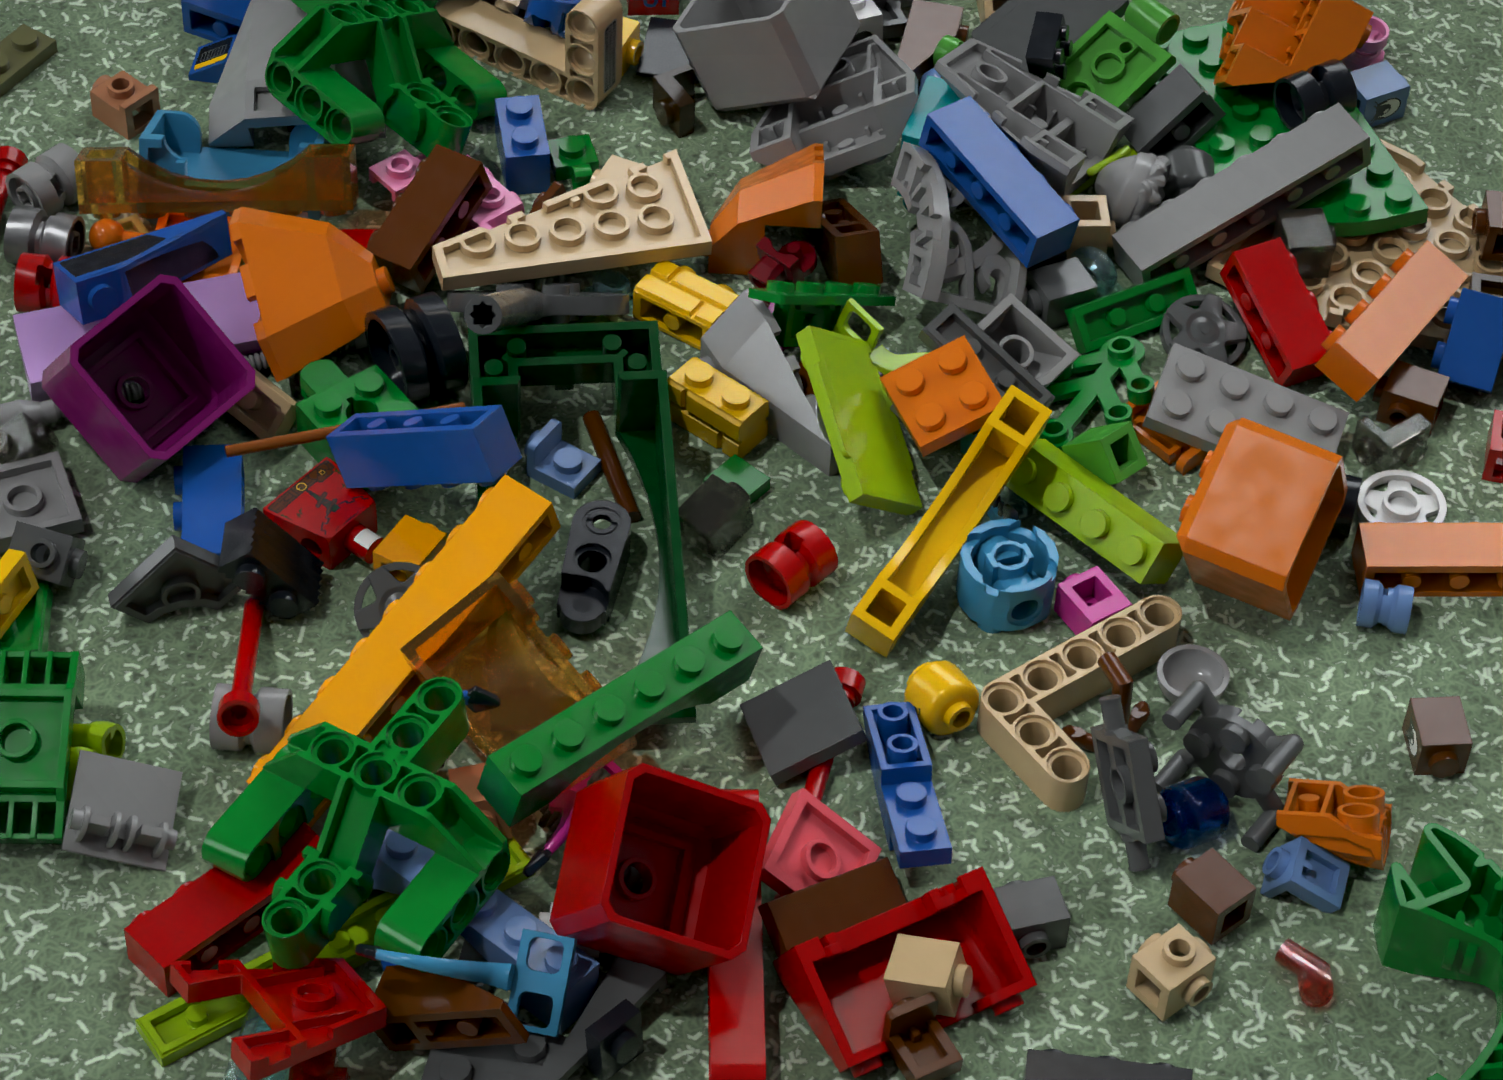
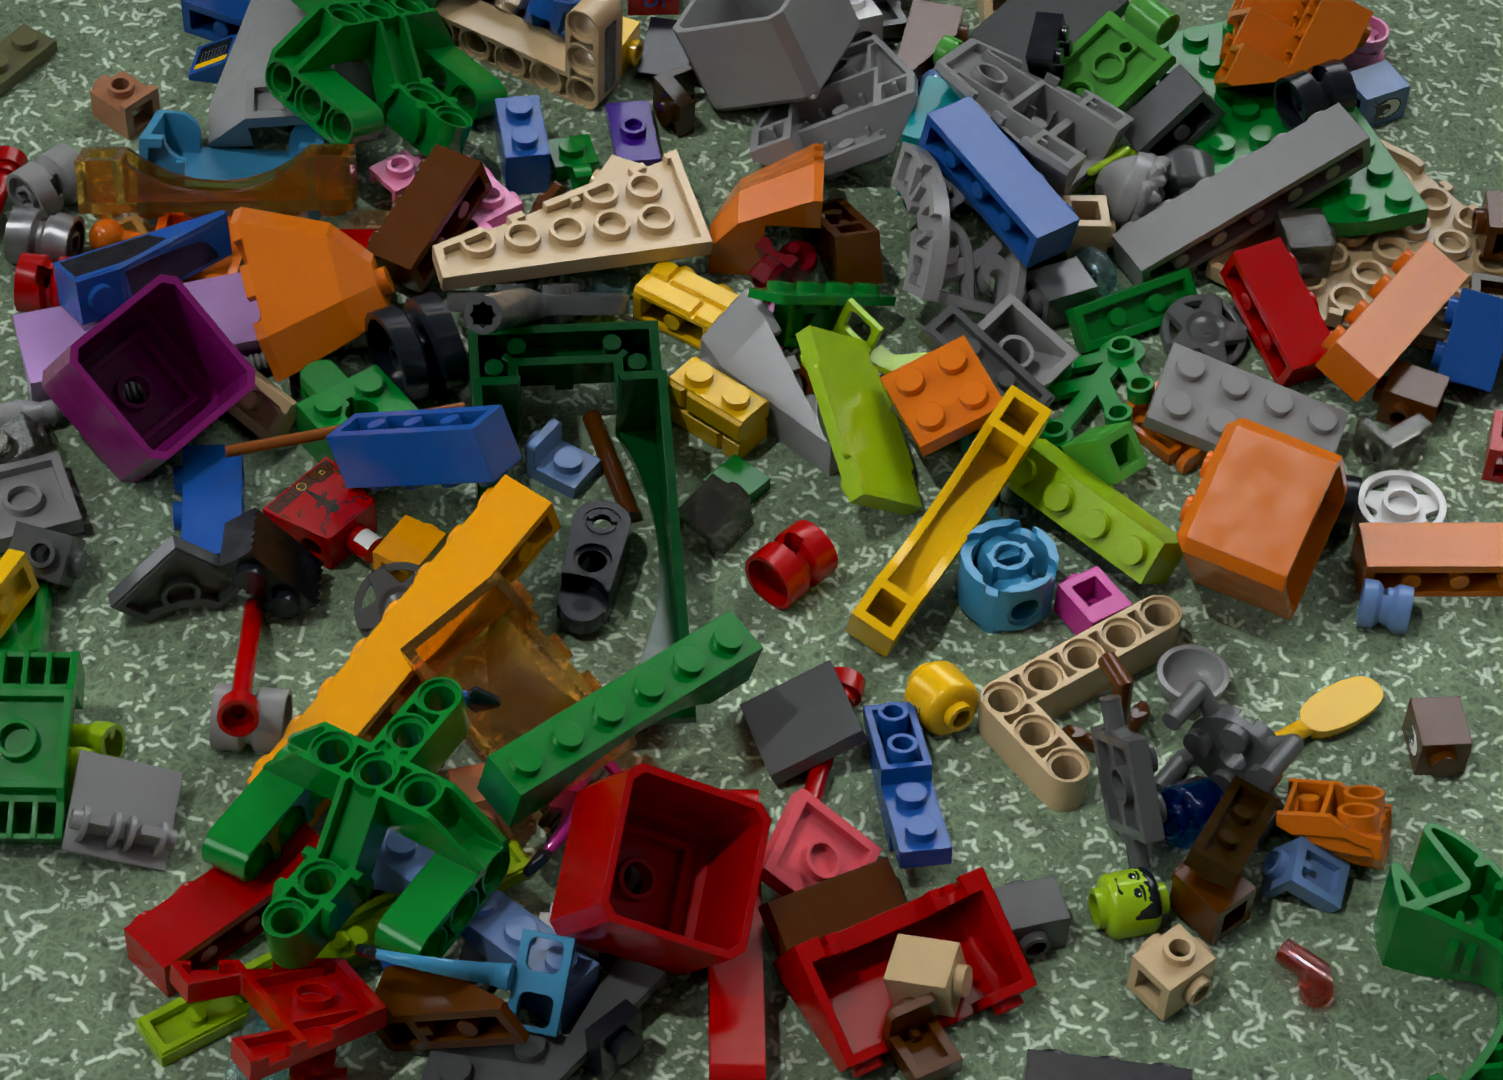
(633, 131): none -> plate
(1128, 903): none -> lime head
(1231, 832): none -> dark brown plate
(1336, 708): none -> yellow piece

